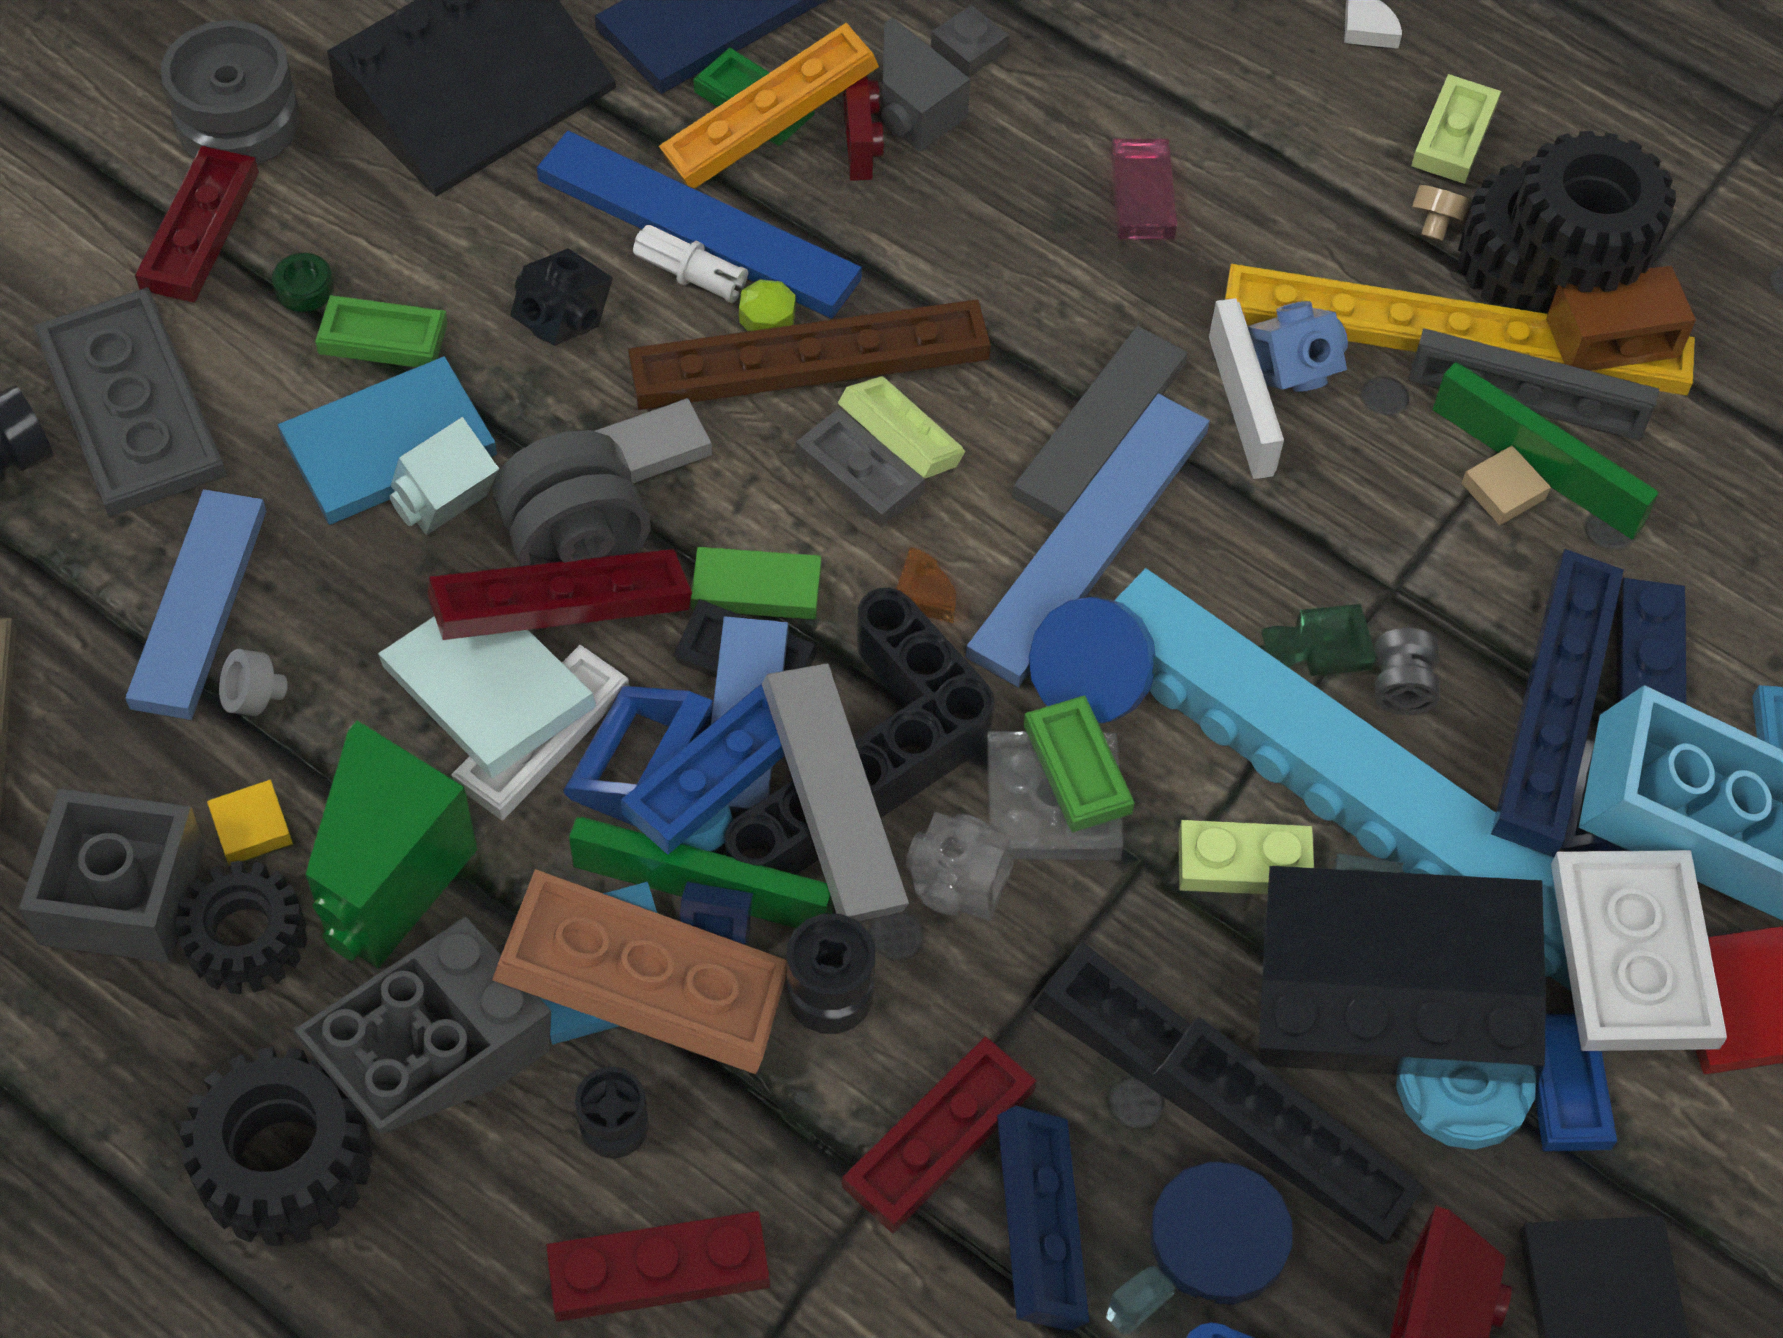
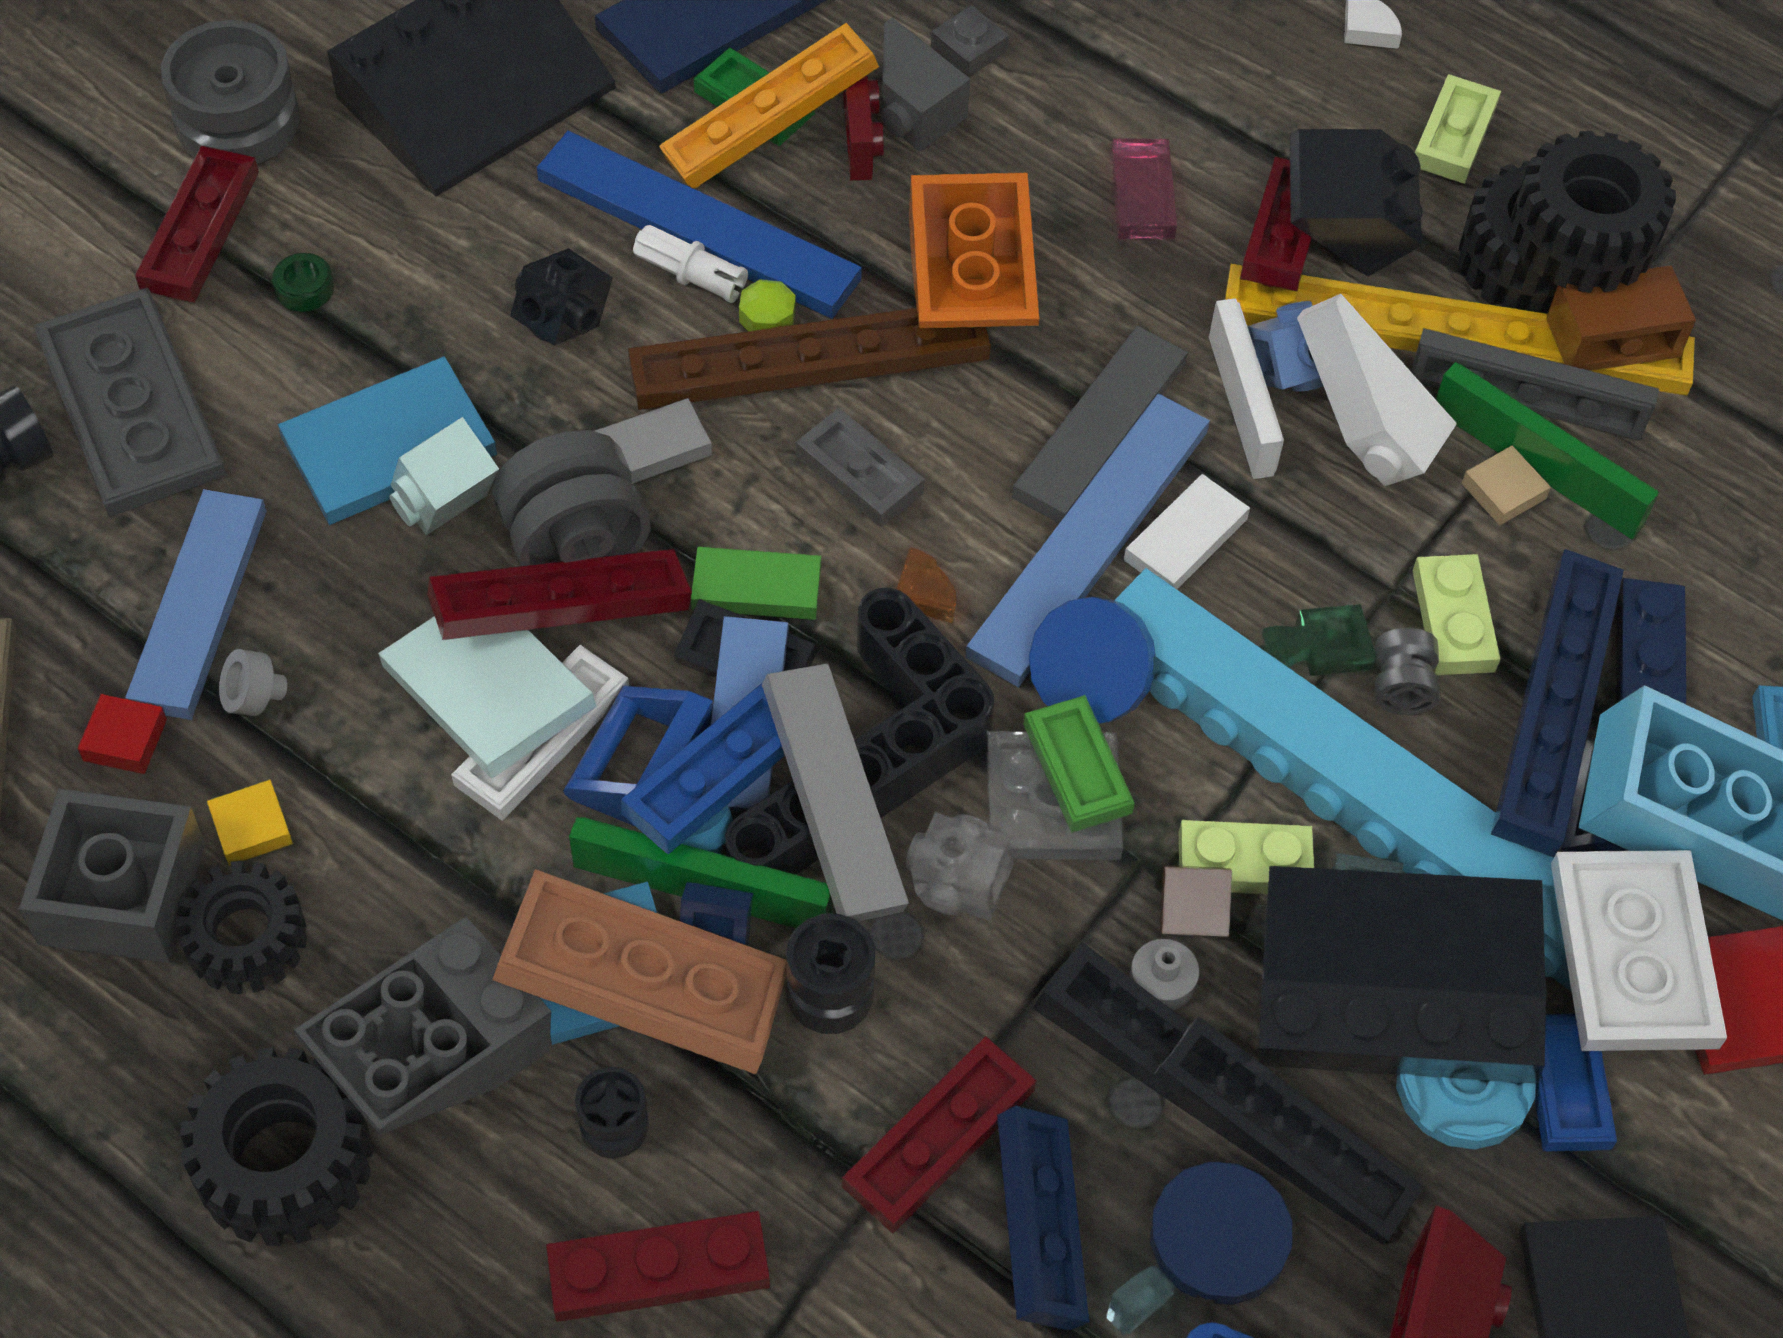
(122, 734): none -> red tile
(381, 332): bright green tile -> none
(384, 845): green slope -> none
(901, 426): yellowish green plate -> none
(972, 250): none -> orange slope
(1166, 971): none -> light grey tile
(1187, 532): none -> white tile
(1195, 900): none -> tile
(1276, 246): none -> dark red plate
(1356, 194): none -> black slope
(1374, 396): none -> white slope
(1441, 208): tan tile -> none
(1457, 613): none -> yellowish green plate

